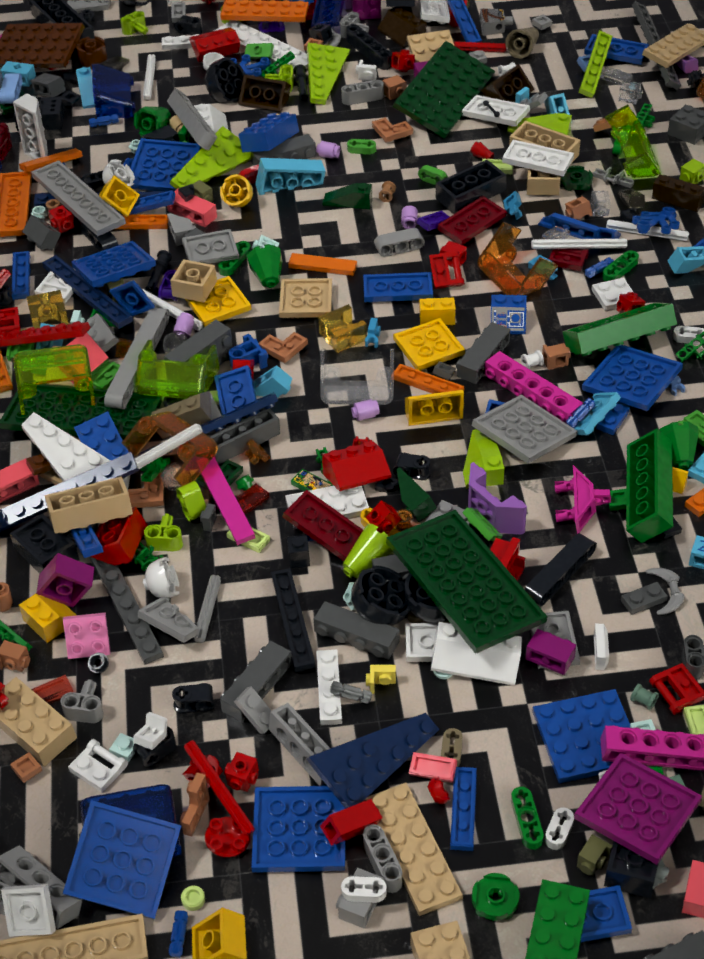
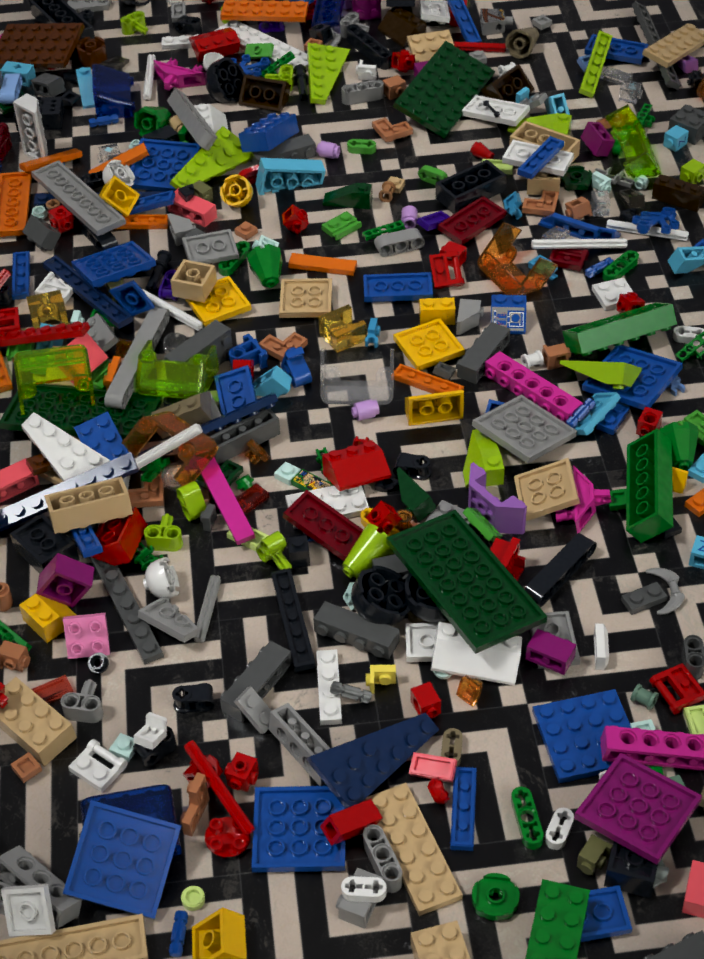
(108, 152): none -> clear brick
(112, 370): none -> orange plate
(128, 157): none -> orange tile
(179, 76): none -> dark pink connector
(184, 324): lavender brick -> none
(246, 230): none -> nougat plate
(272, 548): none -> lime beam
(286, 473): none -> light aqua plate
(295, 219): none -> red brick
(296, 367): none -> blue pin
(341, 225): none -> bright green plate
(391, 227): none -> green piece
(400, 183): none -> tan plate
(426, 700): none -> red brick
(468, 315): none -> light grey slope
(469, 690): none -> clear orange tile
(540, 157): none -> blue plate
(544, 207): none -> nougat plate
(547, 489): none -> tan plate
(597, 139): none -> magenta brick
(601, 182): none -> light aqua bracket
(611, 373): none -> lime wedge
(641, 182): none -> light aqua plate
(649, 421): none -> red brick
(675, 138): none -> medium azure brick

